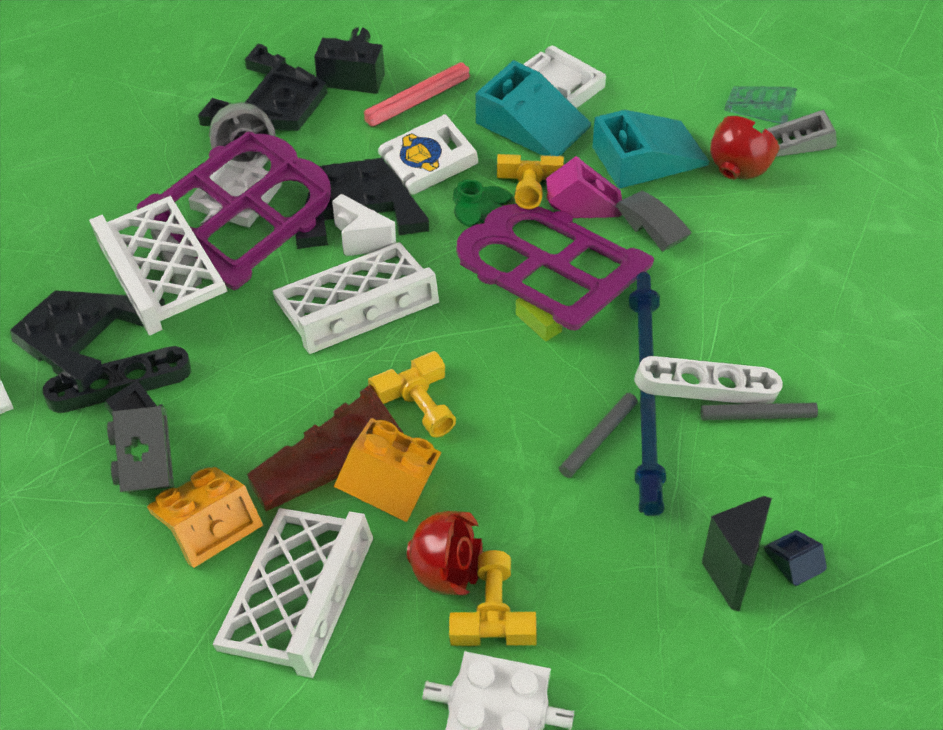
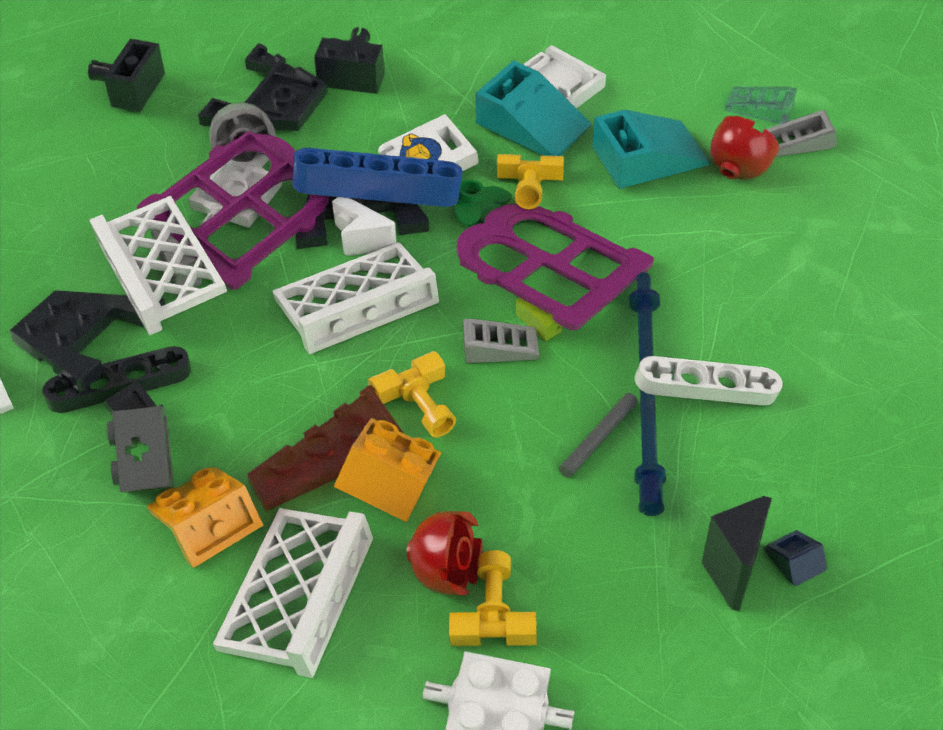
(132, 74): none -> black brick
(376, 177): none -> blue beam
(416, 94): coral axle -> none
(480, 333): none -> light grey slope
(582, 191): dark pink slope -> none
(655, 217): dark grey slope -> none
(759, 411): dark grey bar -> none

